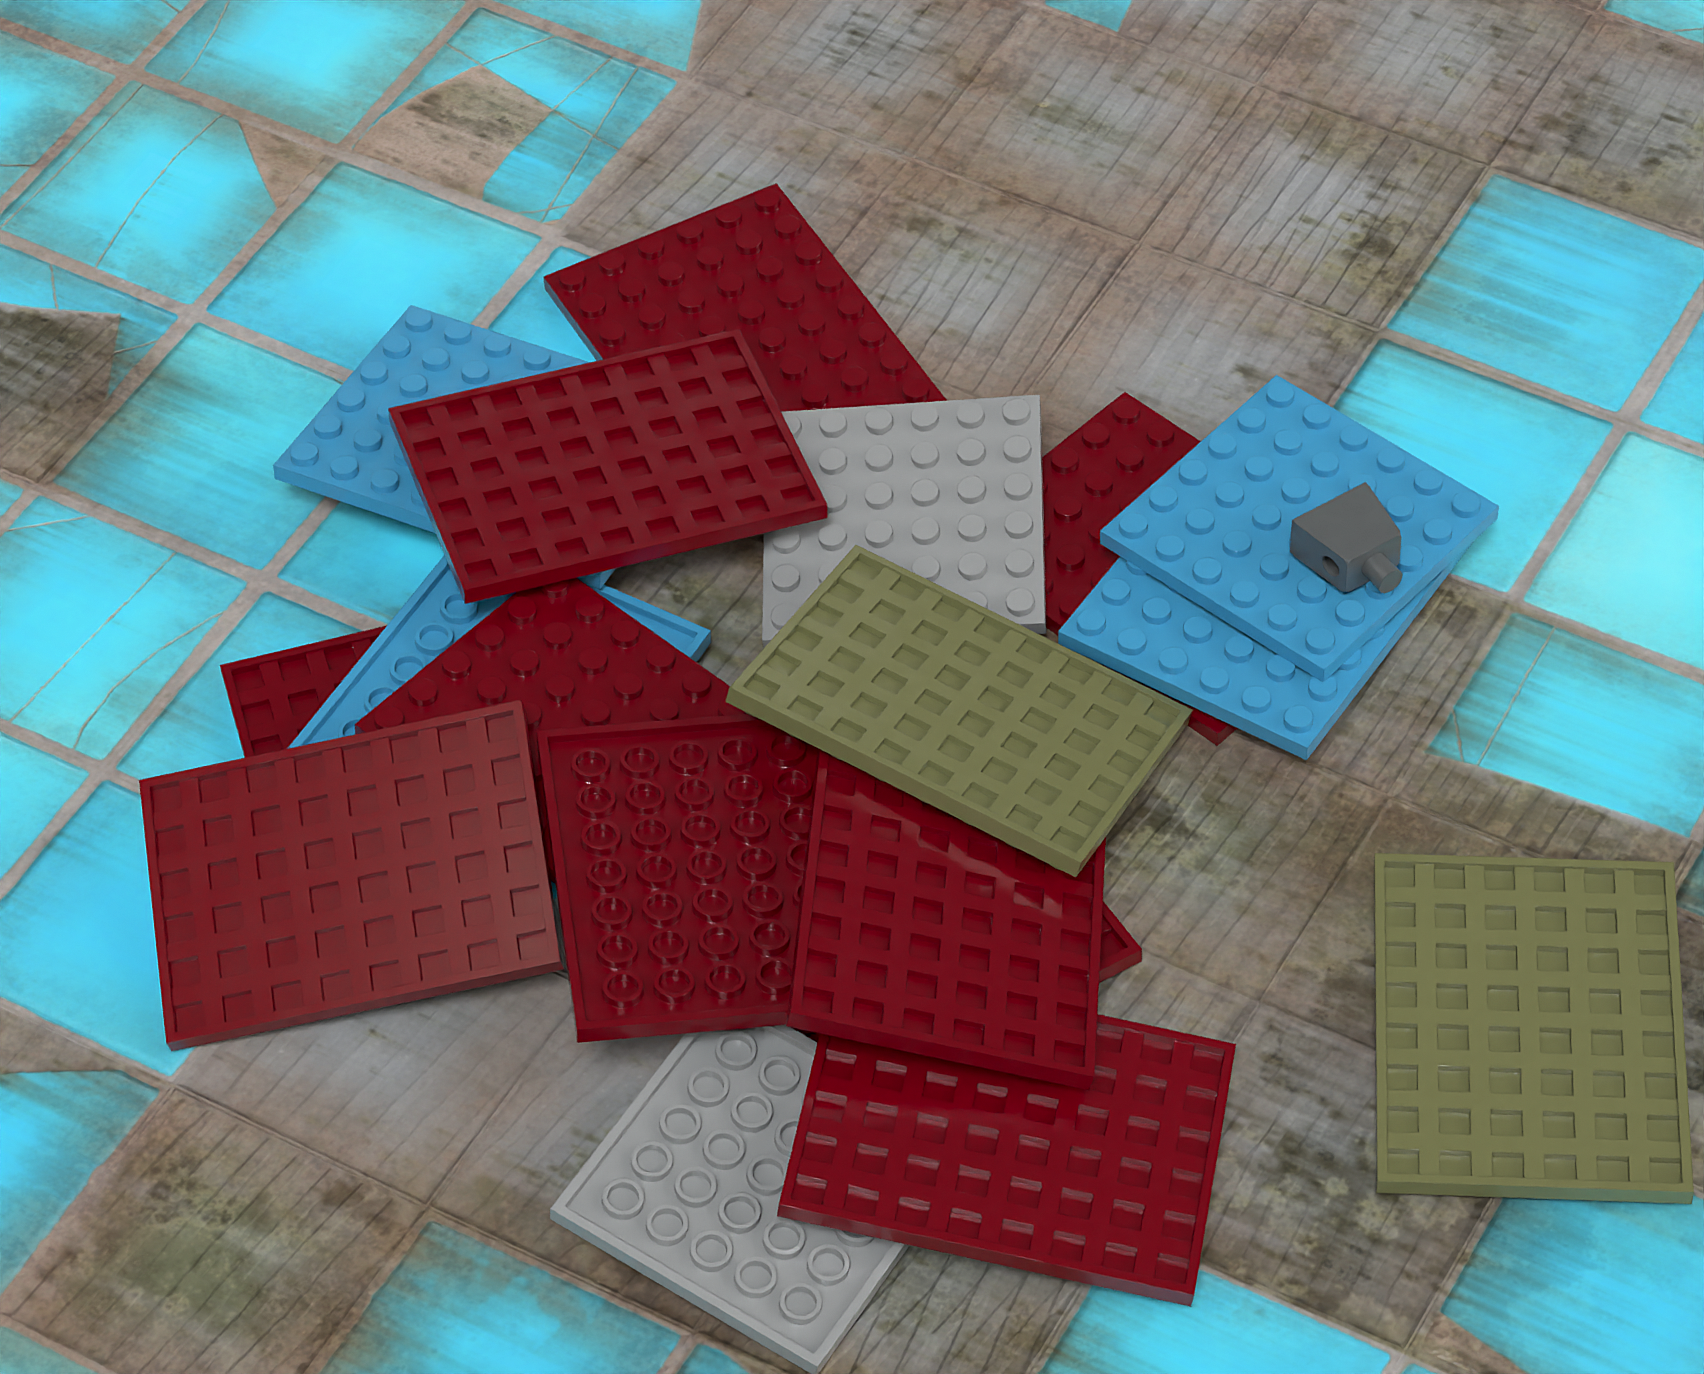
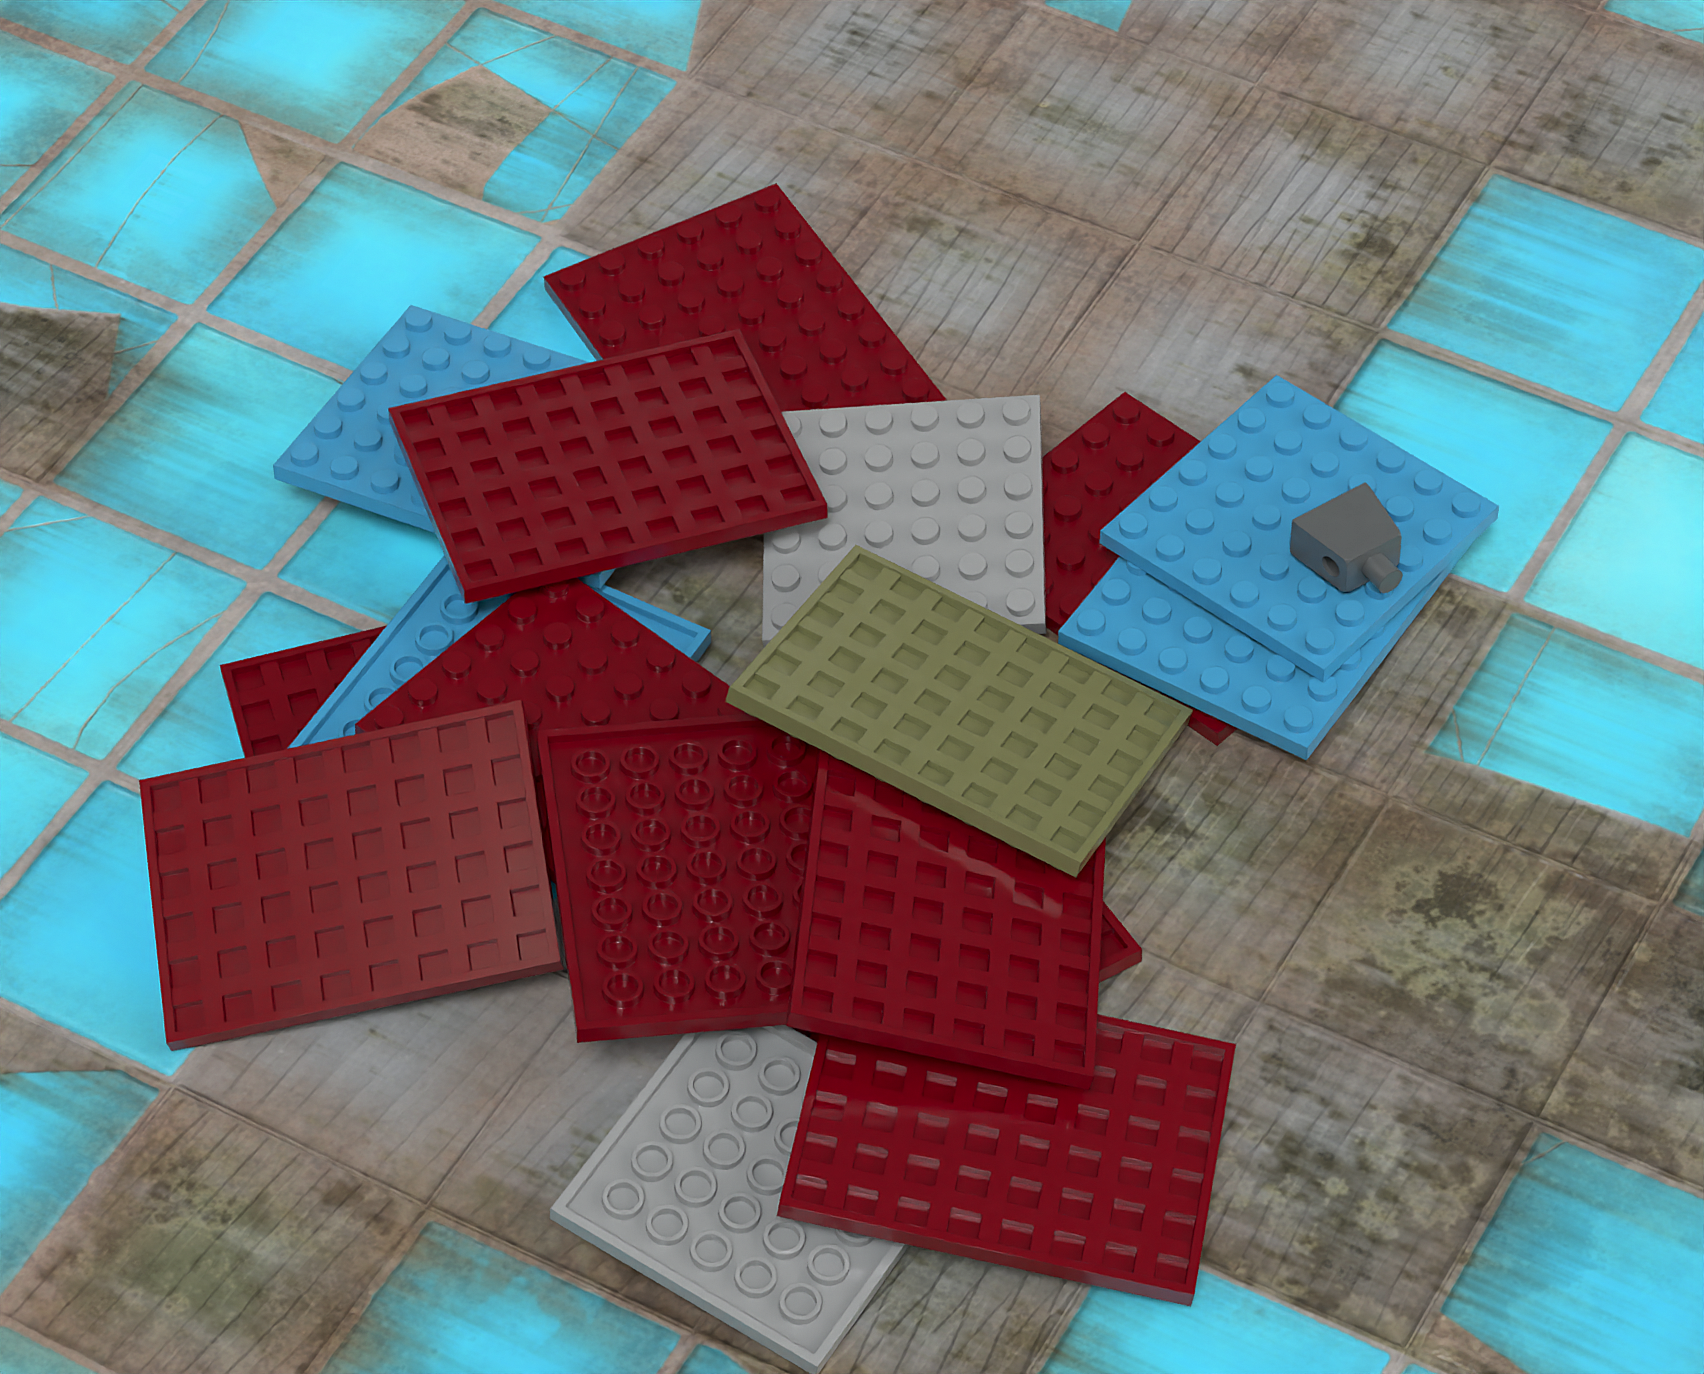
(1529, 1029): olive plate -> none

